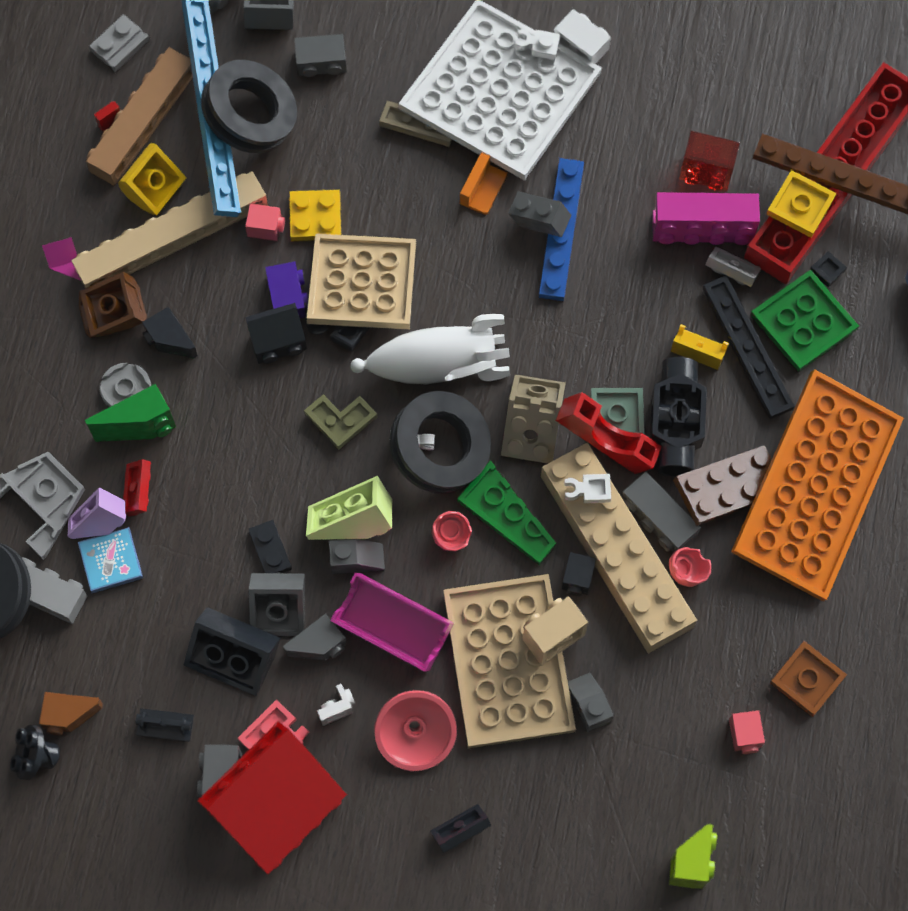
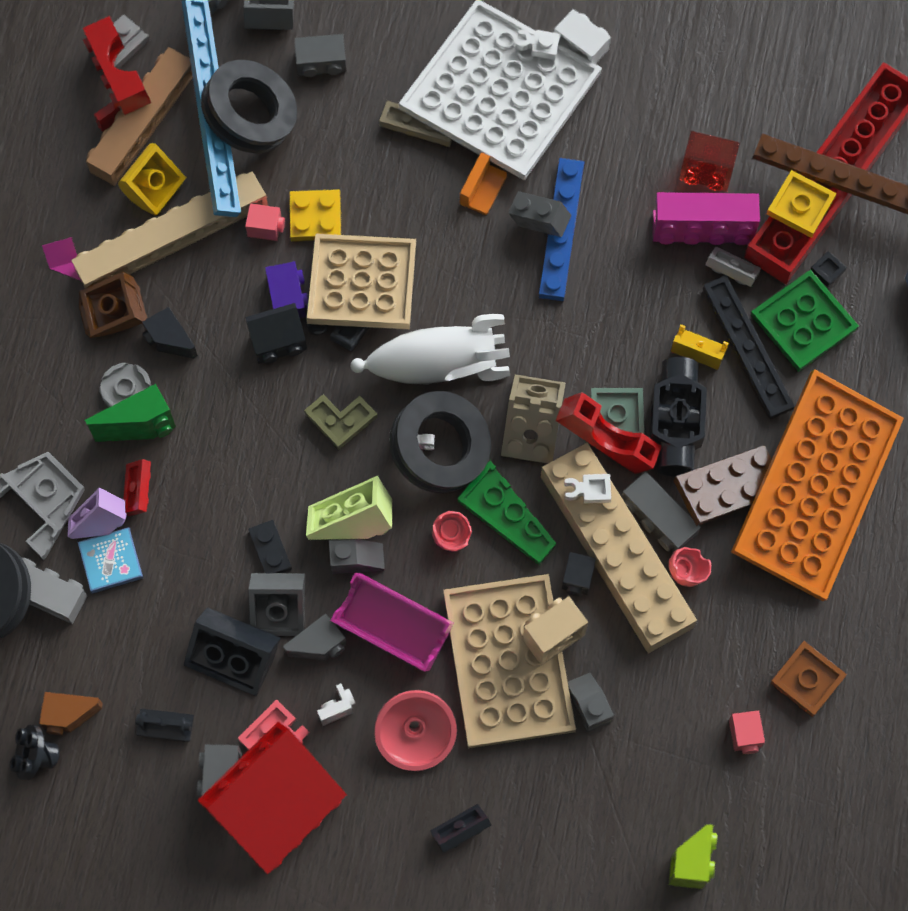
(126, 85): none -> red arch

